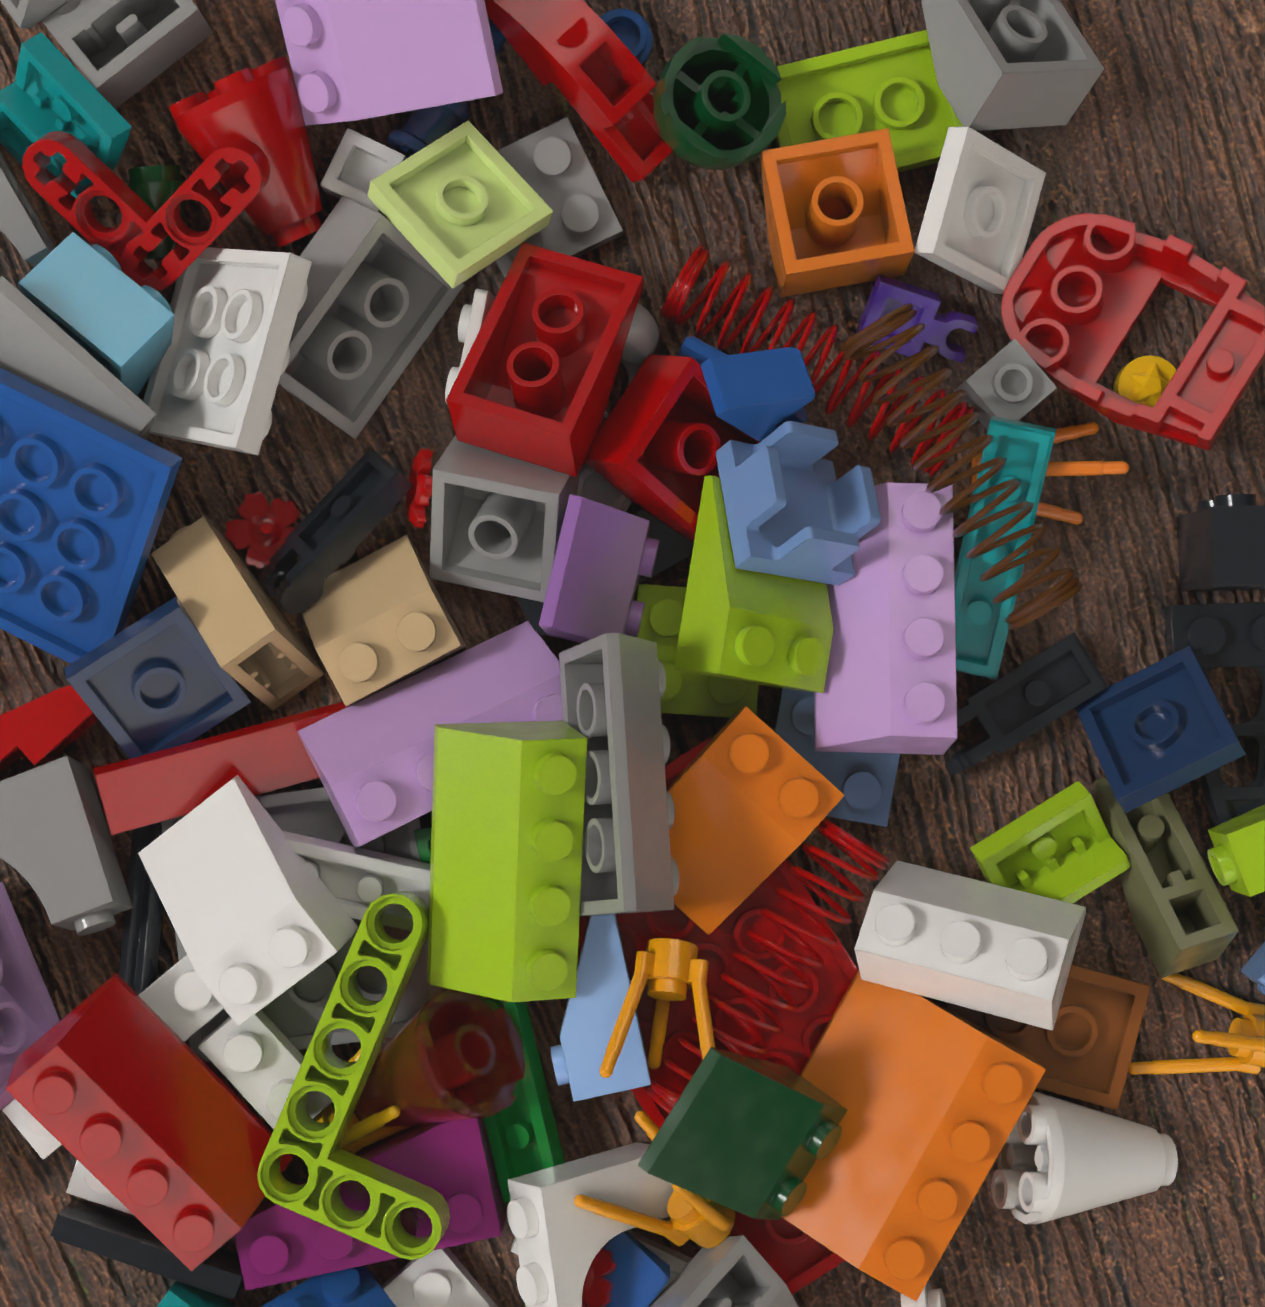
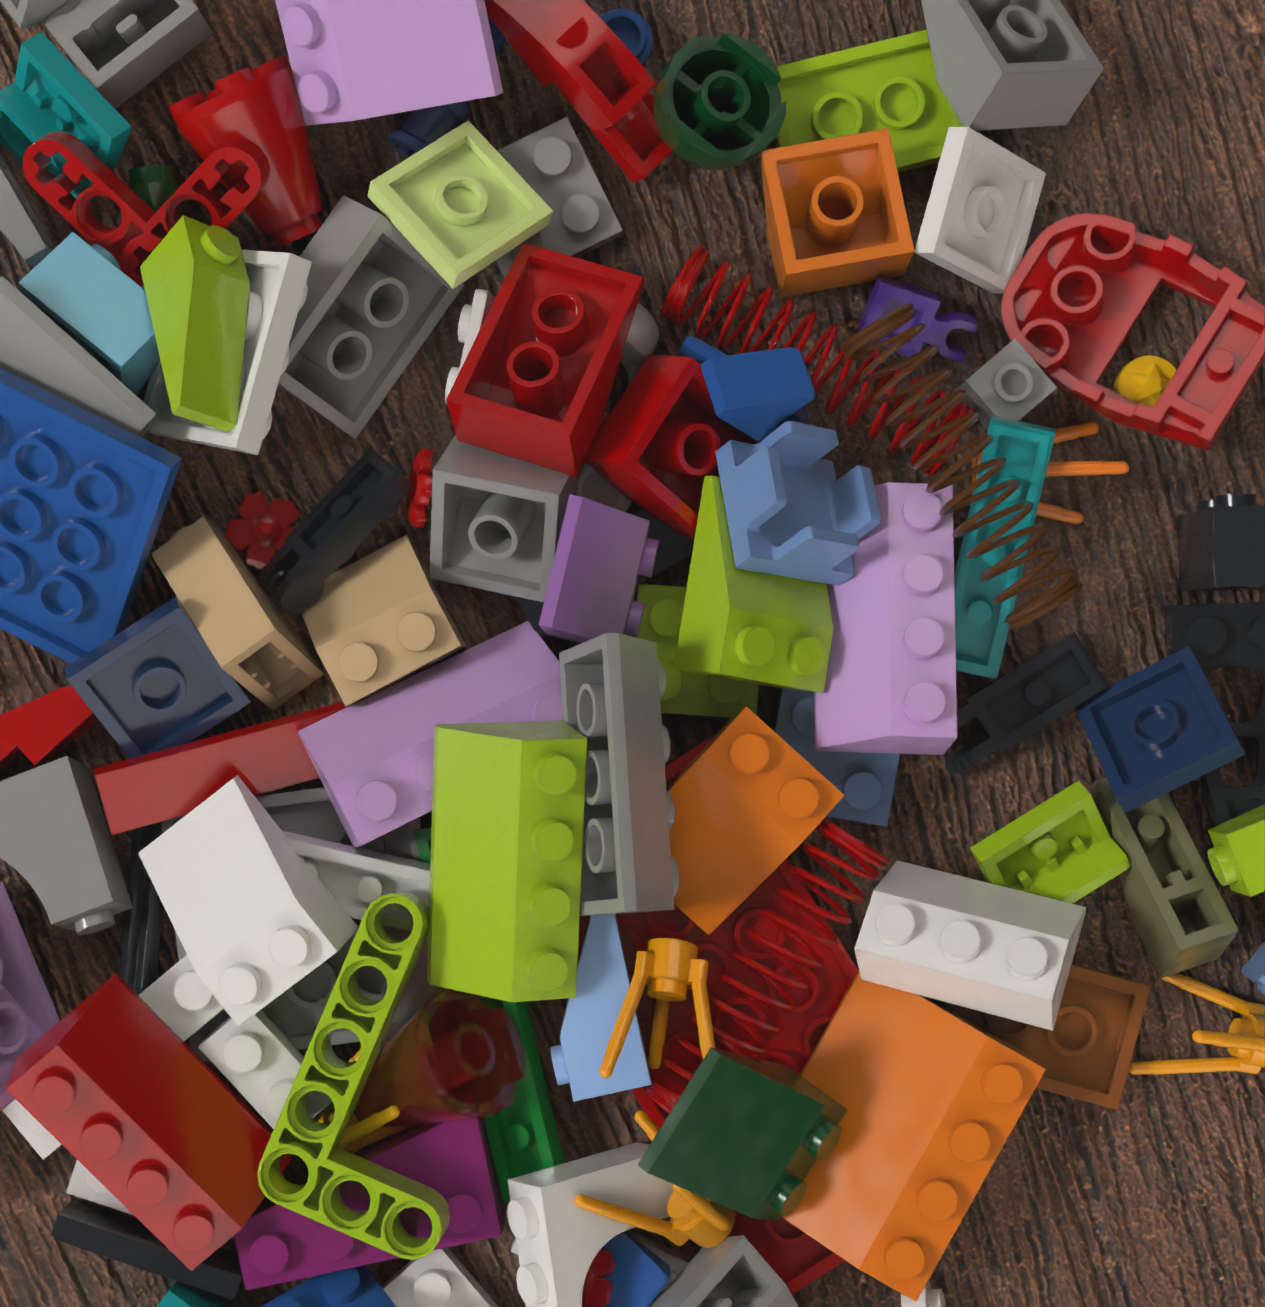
(199, 319): none -> lime slope
(355, 165): white plate -> none
(1077, 1160): white cone -> none

